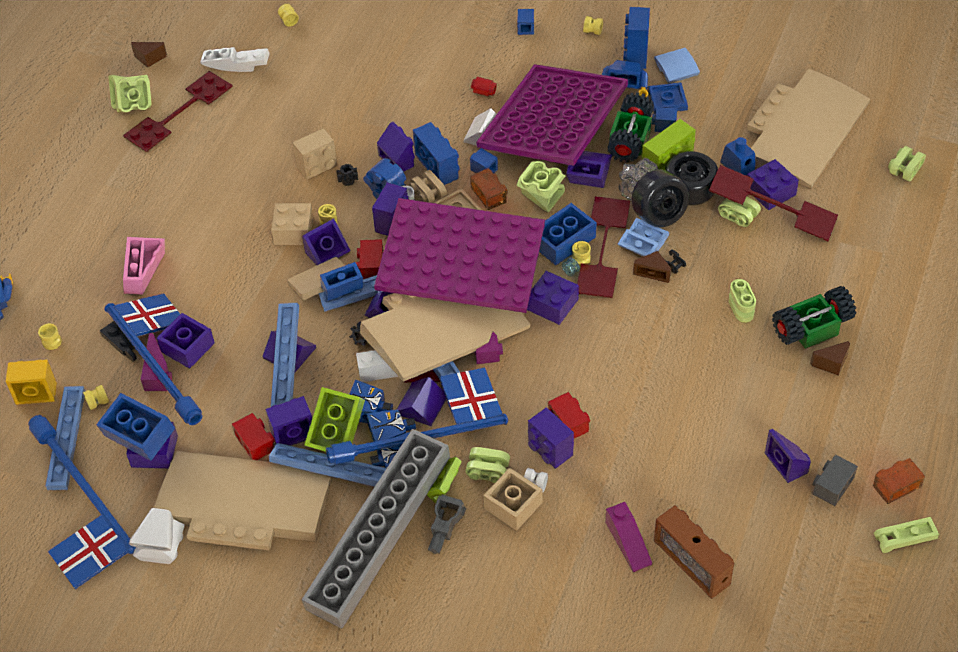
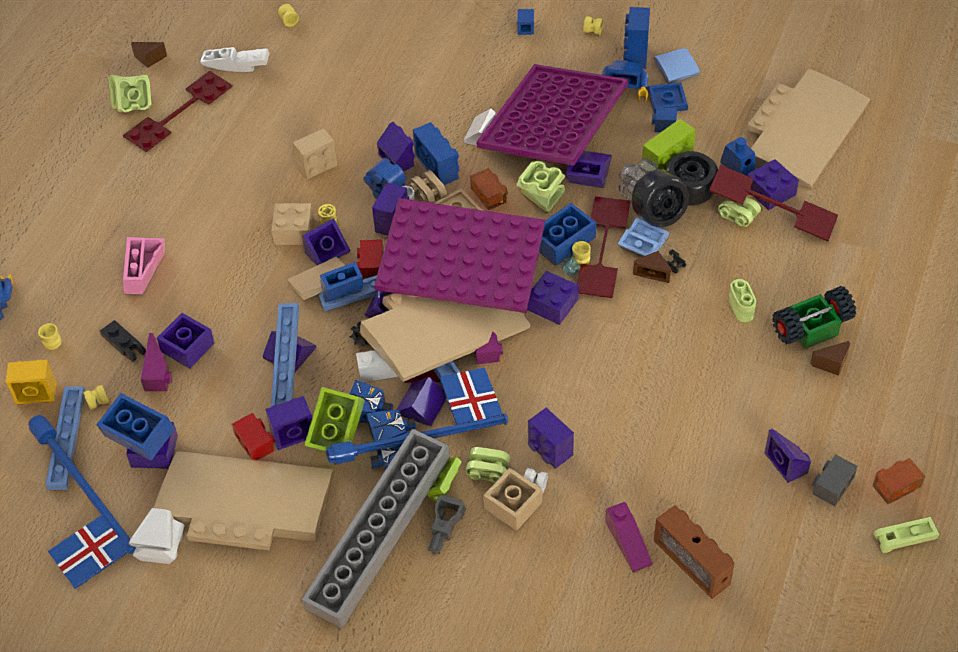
(146, 317): flag -> none
(318, 463): medium blue plate -> none
(347, 174): black gear -> none
(482, 160): blue brick -> none
(483, 86): red brick -> none
(570, 413): red brick -> none
(631, 127): brick -> none
(903, 156): yellowish green brick -> none

